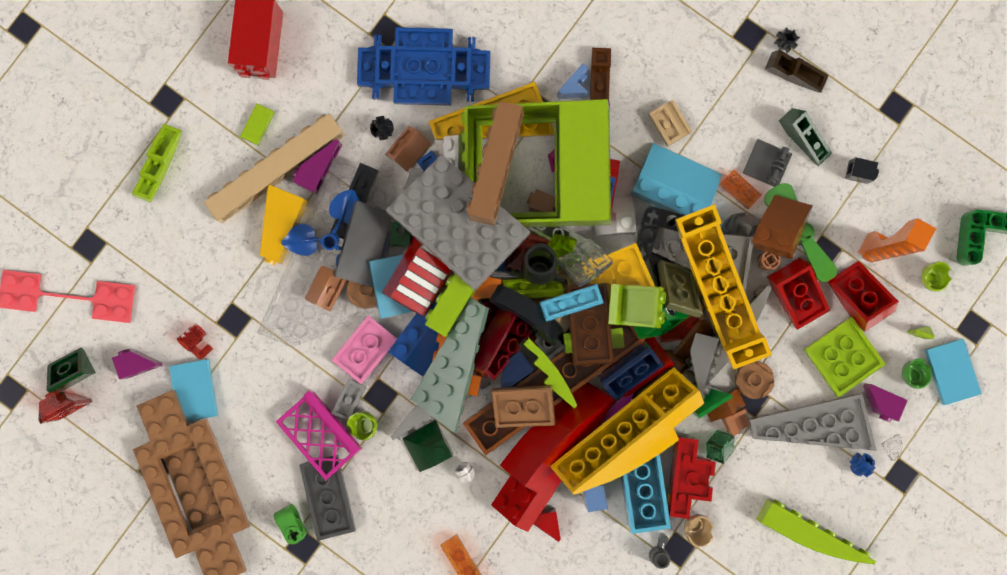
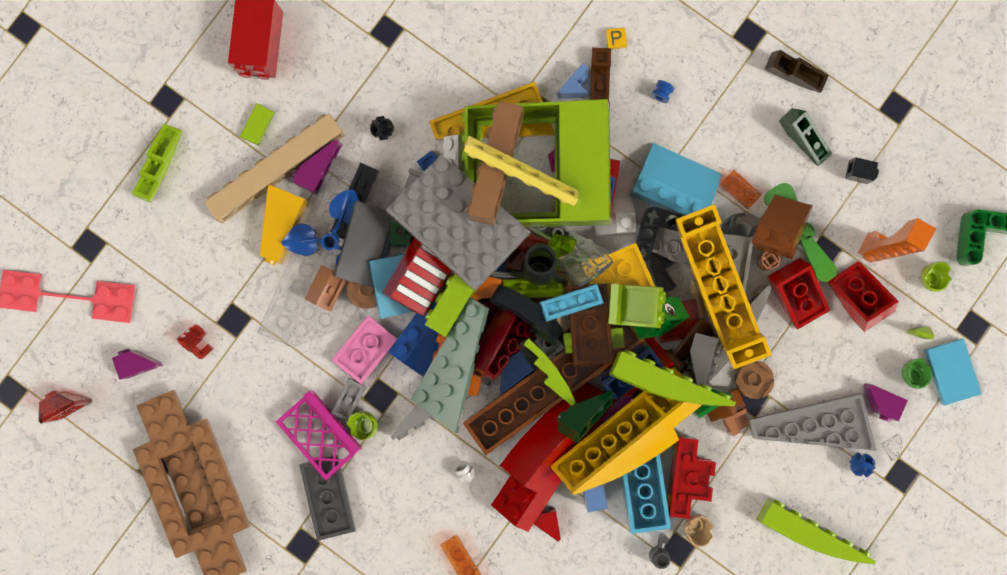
(68, 371): dark green slope -> none
(194, 389): medium azure tile -> none
(289, 522): bright green piece -> none
(408, 148): nougat panel -> none
(423, 67): blue piece -> none
(428, 446): dark green slope -> none
(520, 170): none -> light yellow plate
(523, 406): medium nougat tile -> none
(541, 201): nougat brick -> none
(582, 416): none -> dark green slope
(616, 38): none -> yellow tile
(662, 91): none -> blue wheel
(663, 382): none -> lime slope
(670, 123): tan plate -> none
(679, 288): olive tile -> none
(720, 446): clear green panel -> none
(767, 163): dark grey hinge -> none
(791, 36): black gear -> none
(844, 356): lime plate -> none

